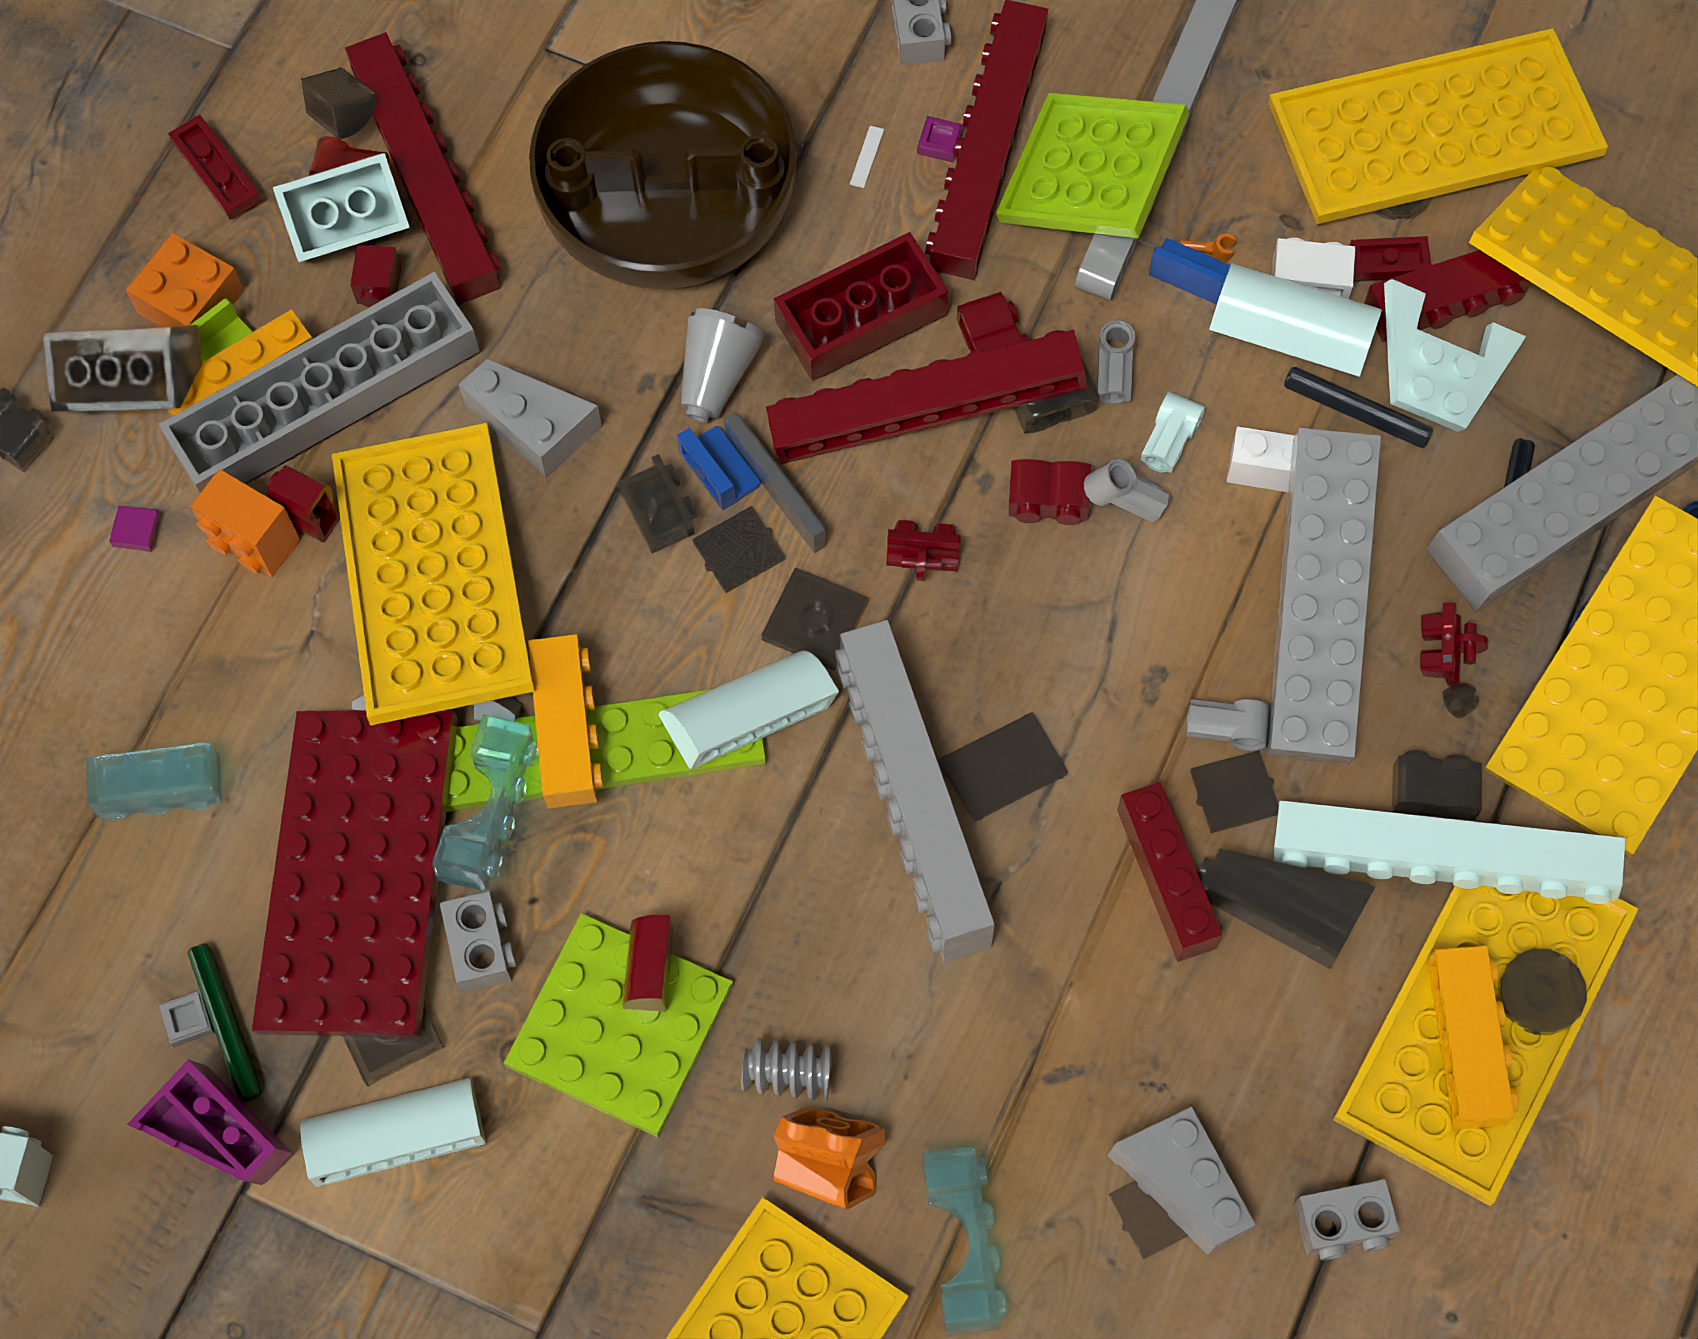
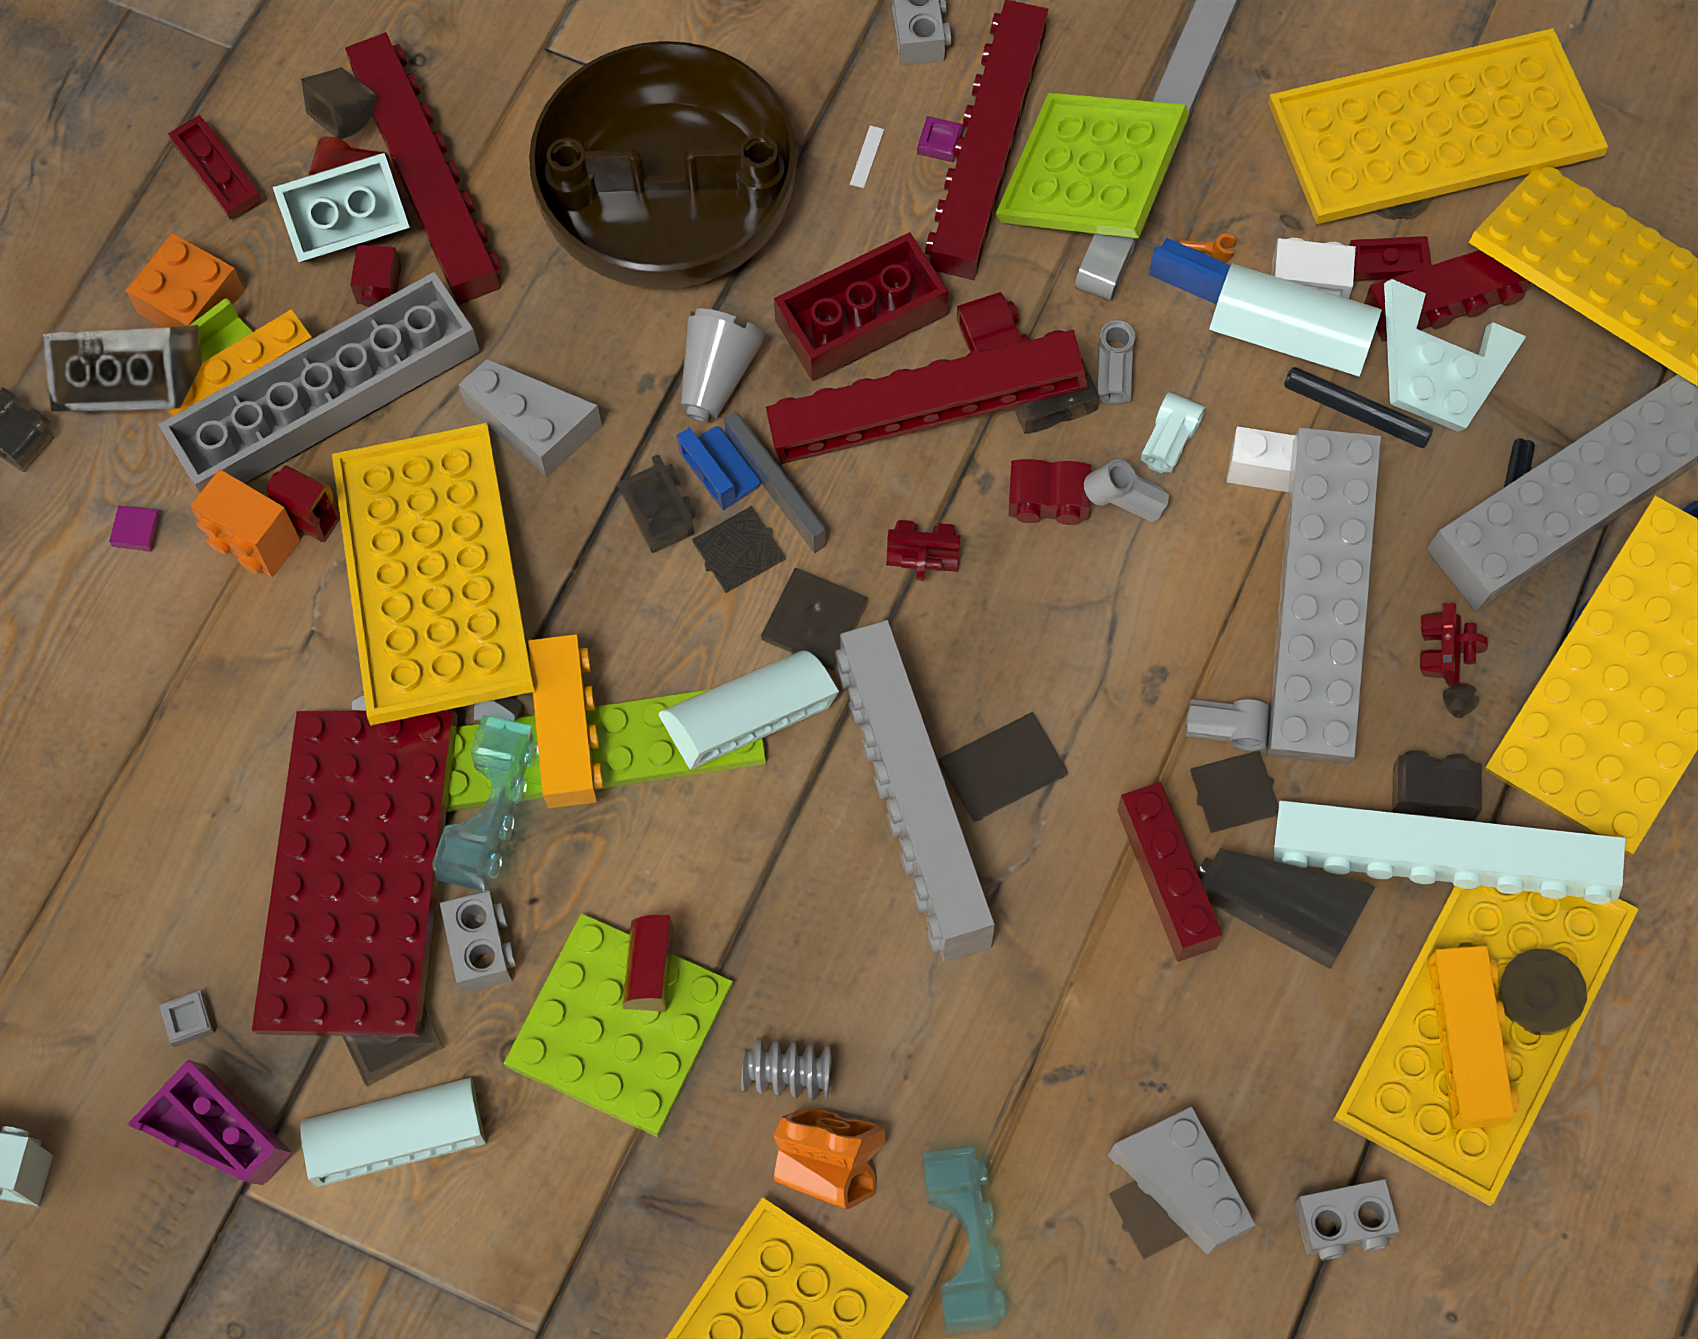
(153, 781): clear light blue brick -> none
(224, 1022): dark green axle -> none

